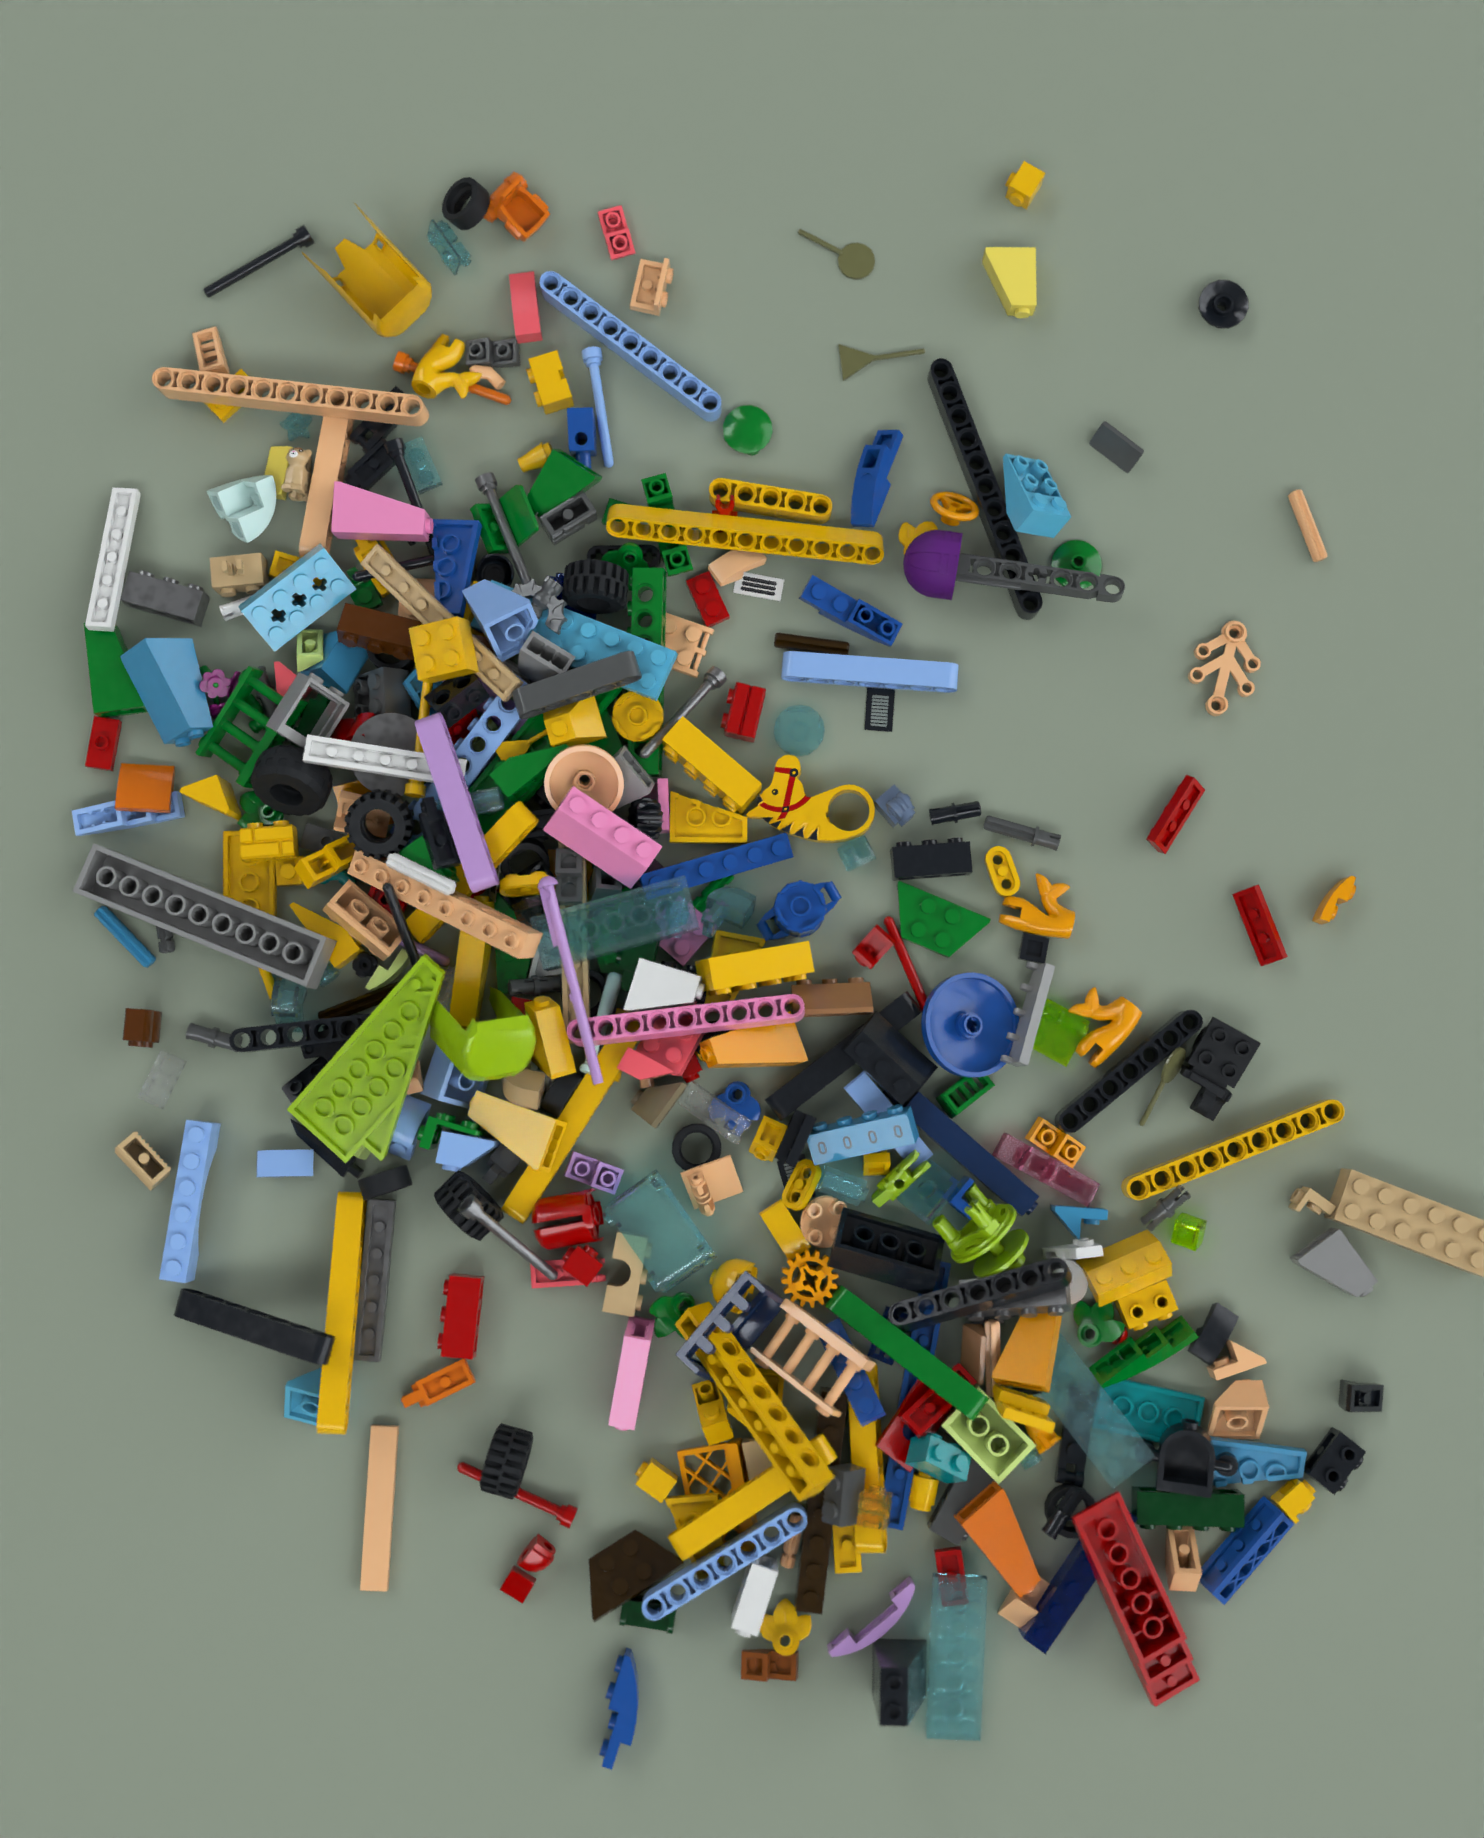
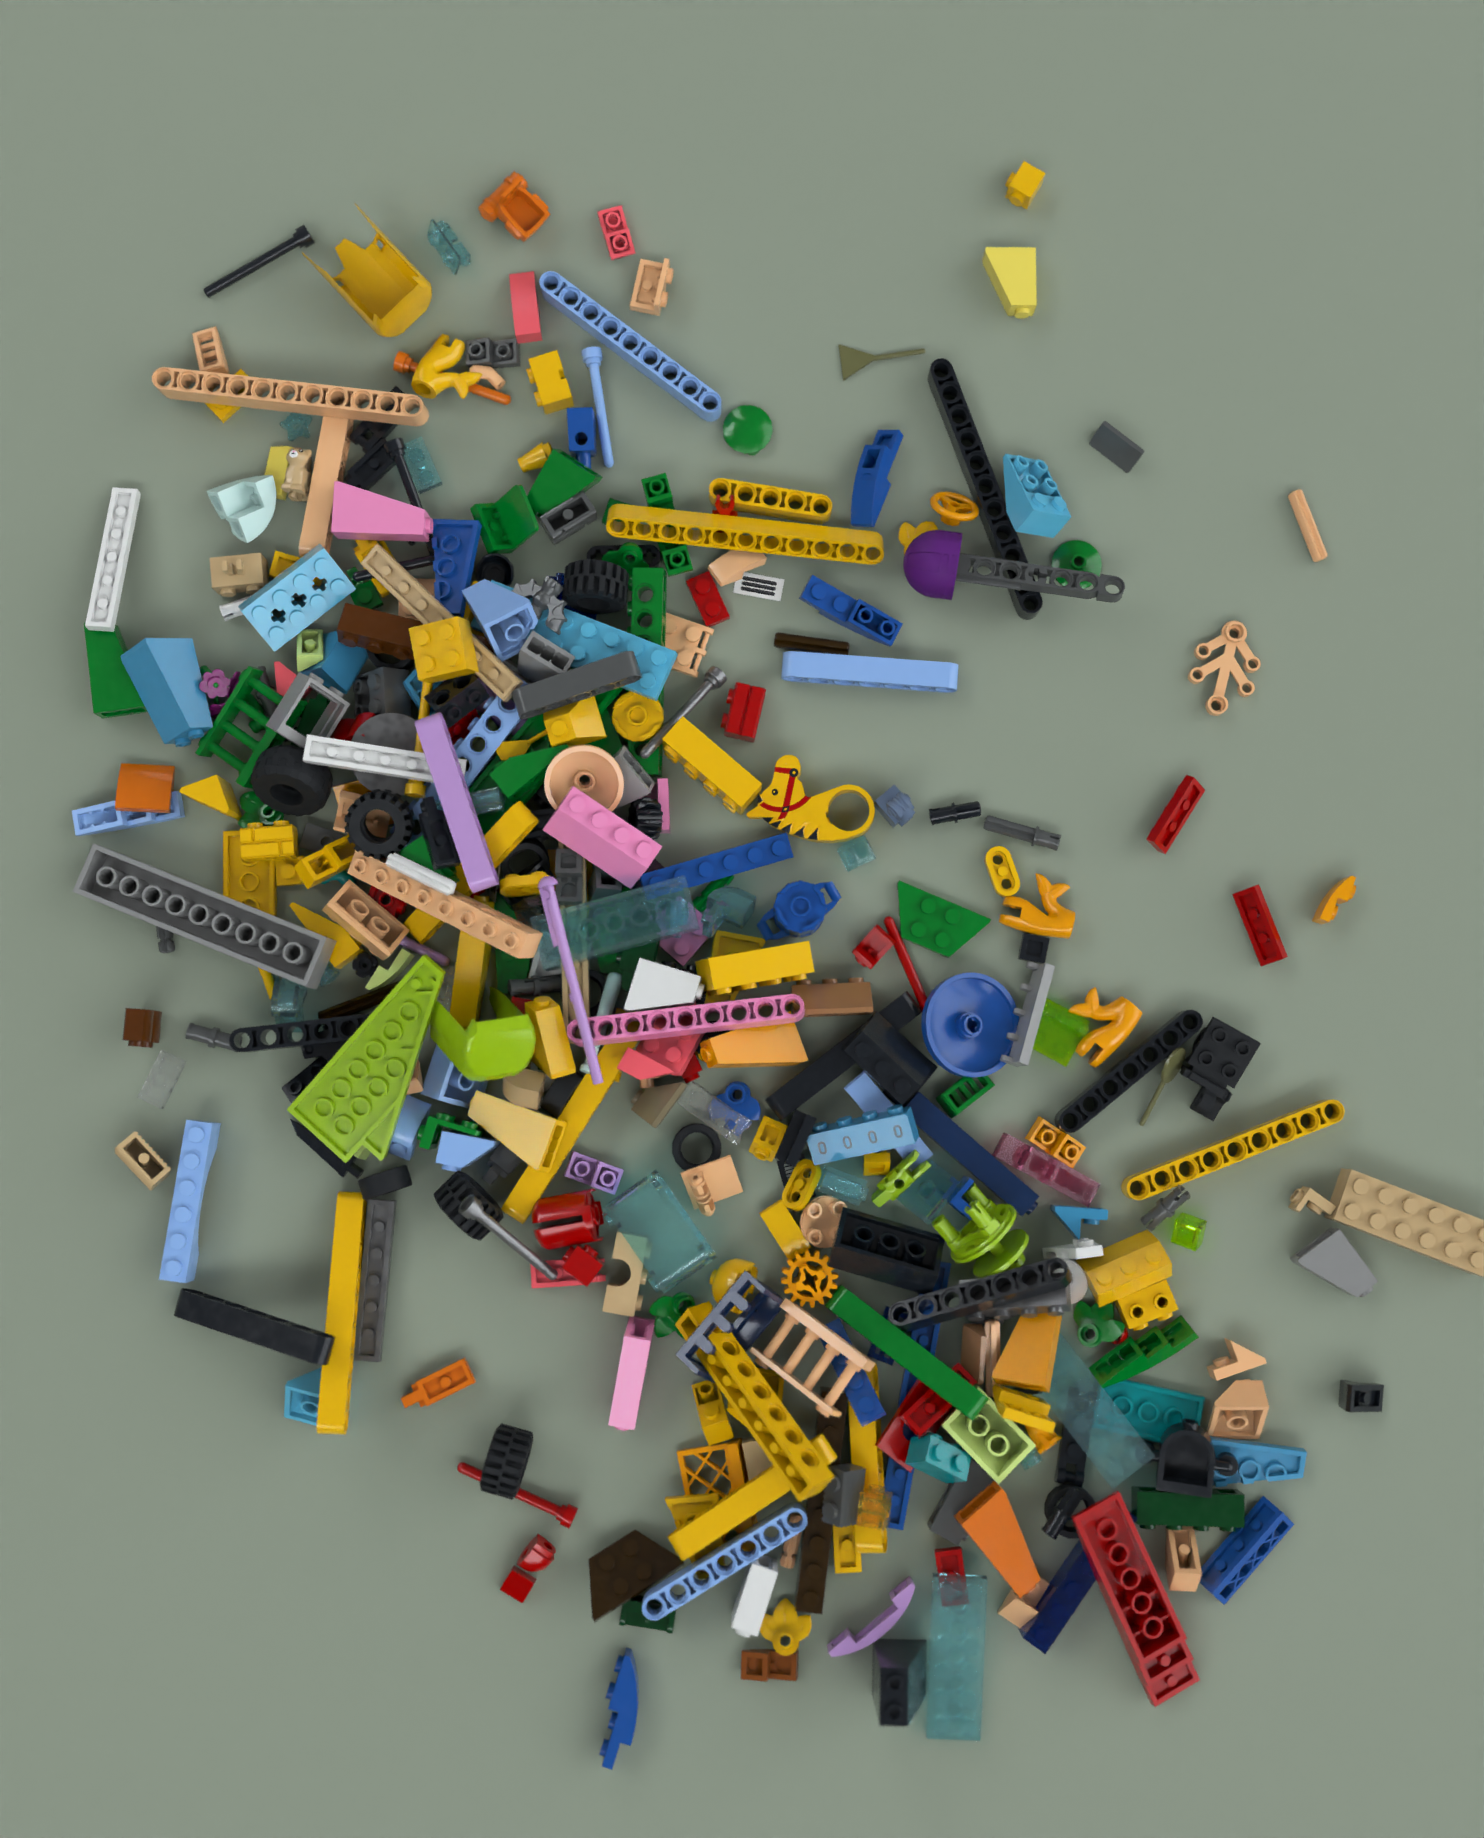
(103, 743): red plate -> none
(125, 936): dark azure axle -> none
(165, 597): flat silver brick -> none
(285, 1163): light blue slope -> none
(379, 1508): light nougat tile -> none
(401, 923): black piece -> none
(461, 1316): red brick -> none
(474, 210): black tyre -> none
(487, 484): flat silver piece -> none
(655, 1479): yellow brick -> none
(704, 824): yellow wing -> none
(799, 730): clear light blue tile -> none
(854, 259): olive piece -> none
(879, 709): black sticker -> none
(923, 1491): yellow brick -> none
(931, 859): black brick -> none
(1213, 1333): black slope -> none
(1228, 295): black dish -> none
(1294, 1498): yellow brick -> none
(1334, 1461): black brick -> none

